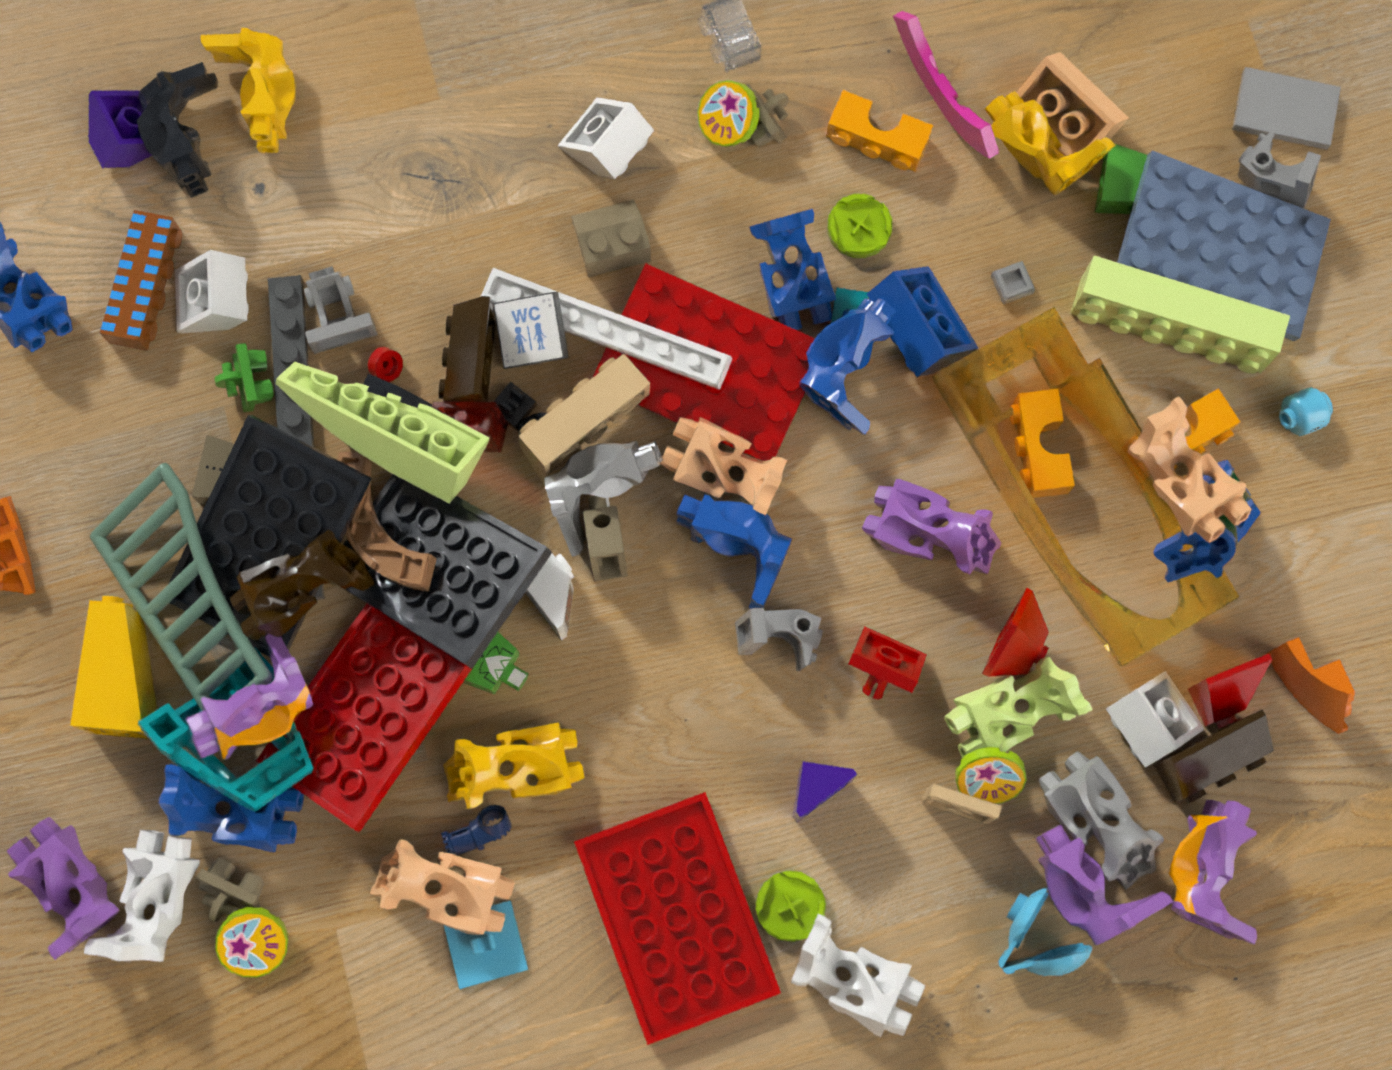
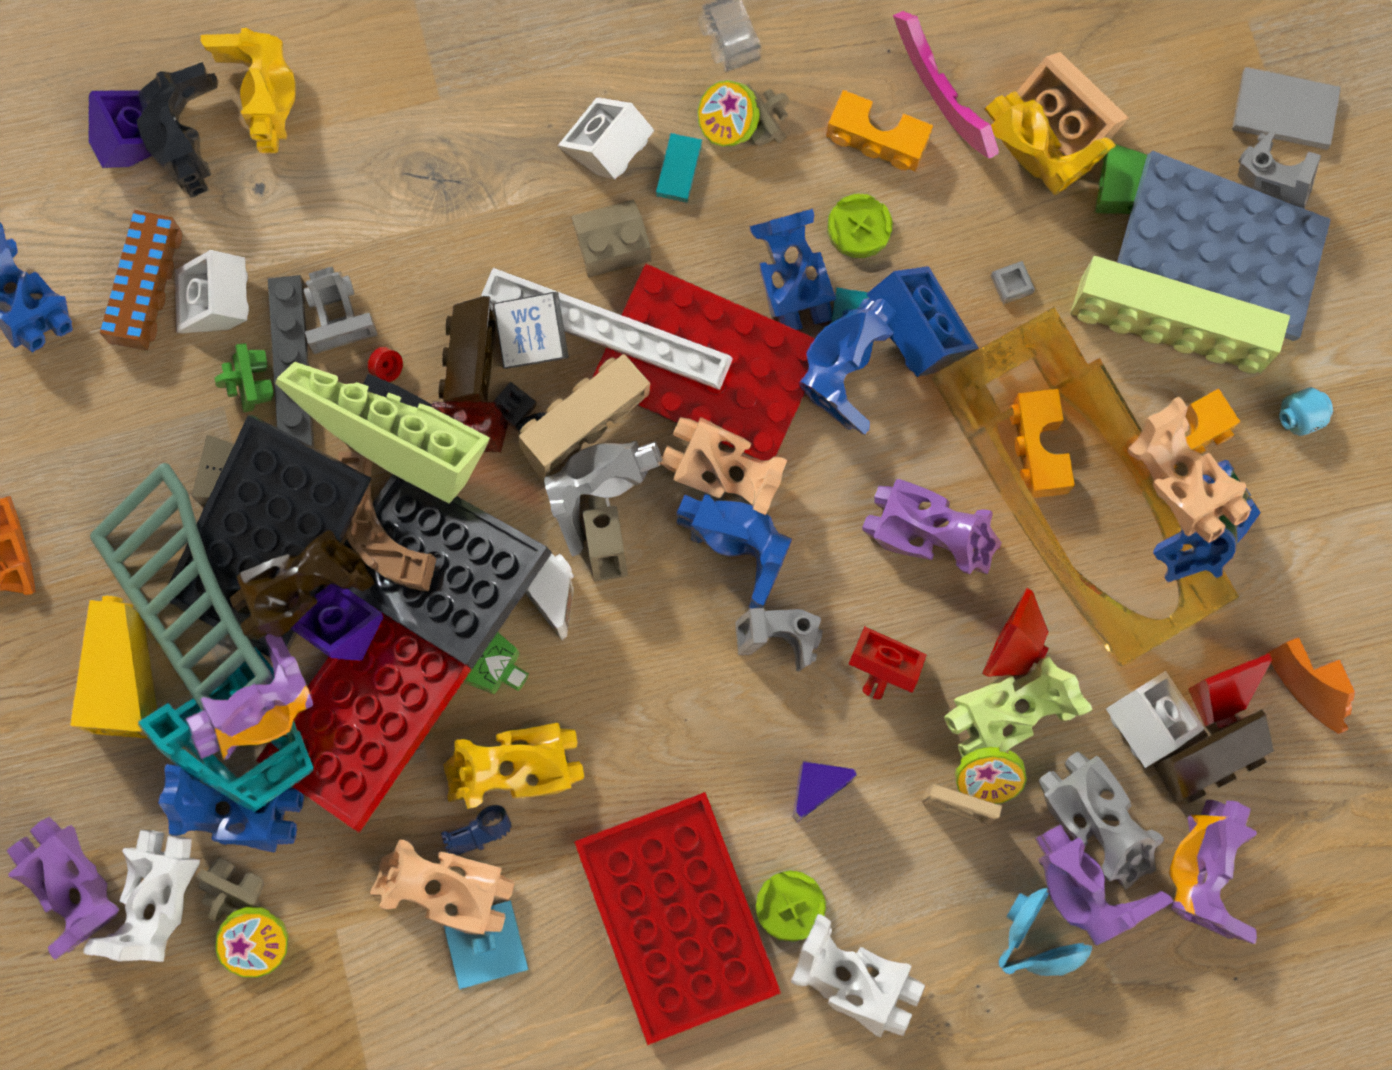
(340, 624): none -> dark purple slope
(679, 167): none -> teal tile

